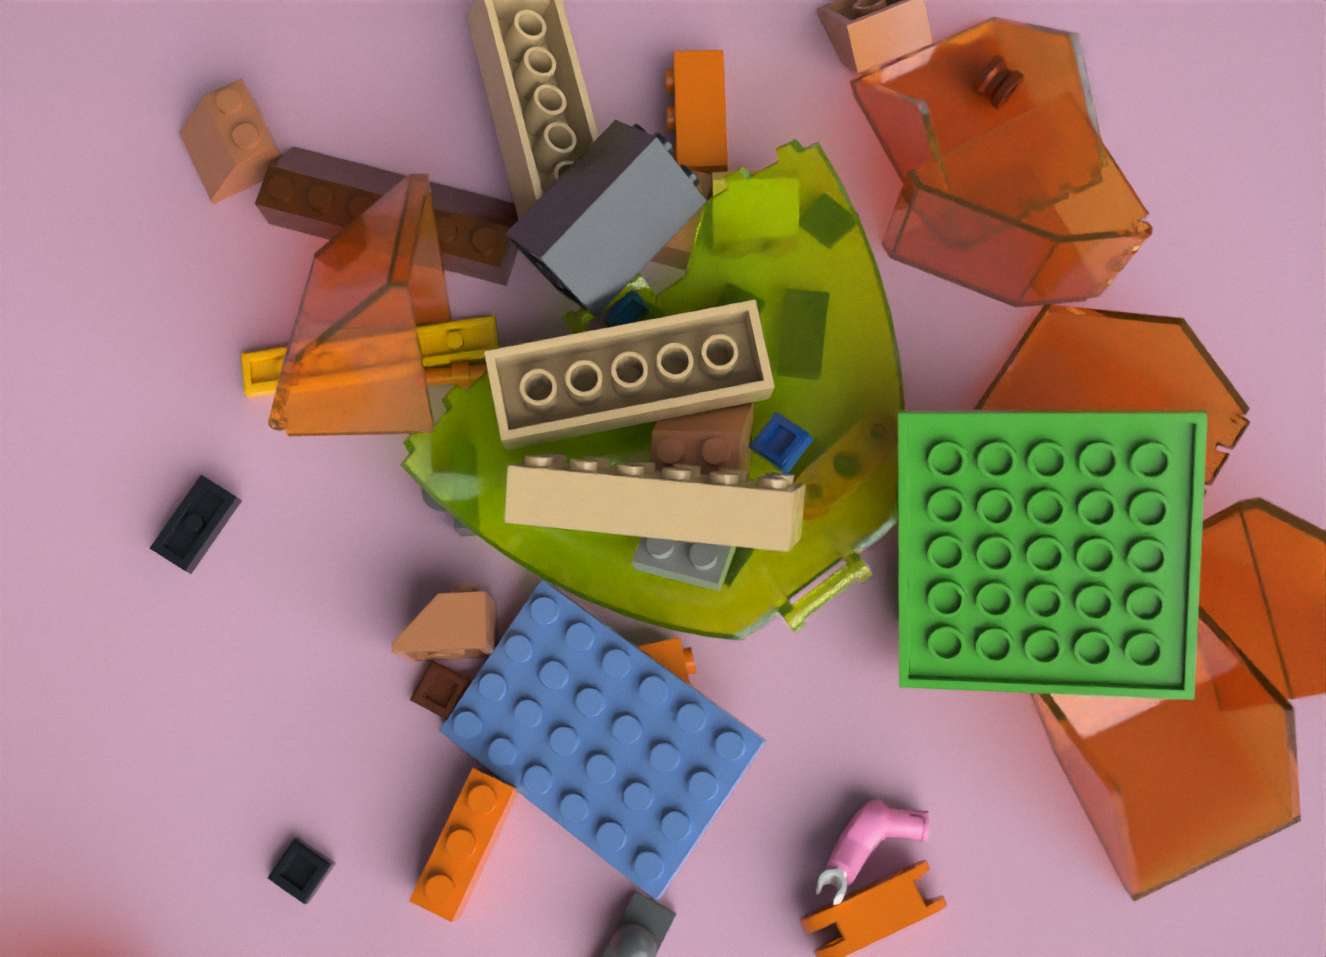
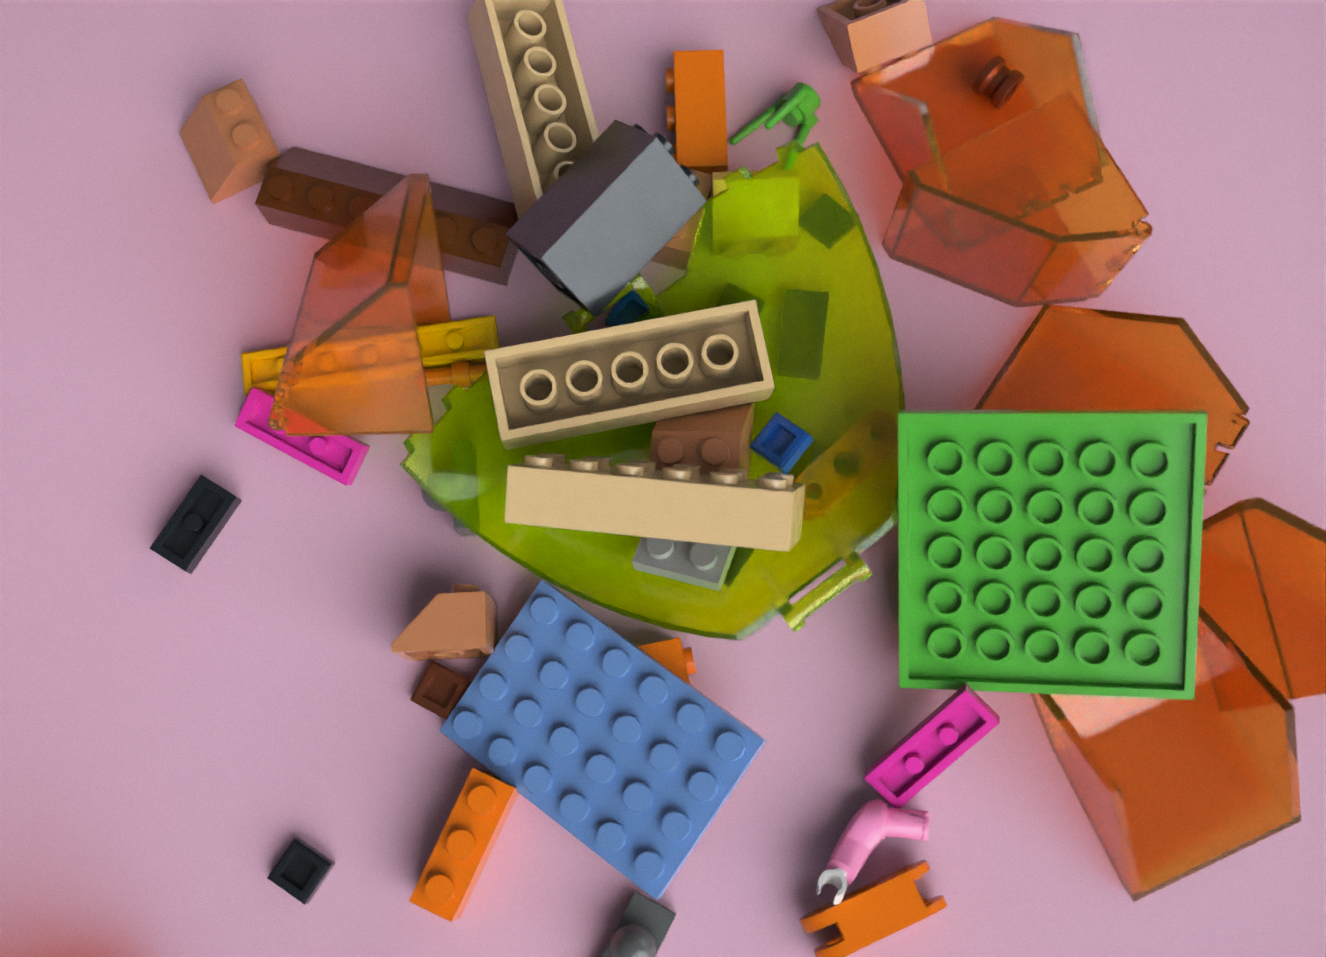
(331, 455): none -> dark pink plate
(791, 108): none -> bright green plant
(932, 746): none -> dark pink plate

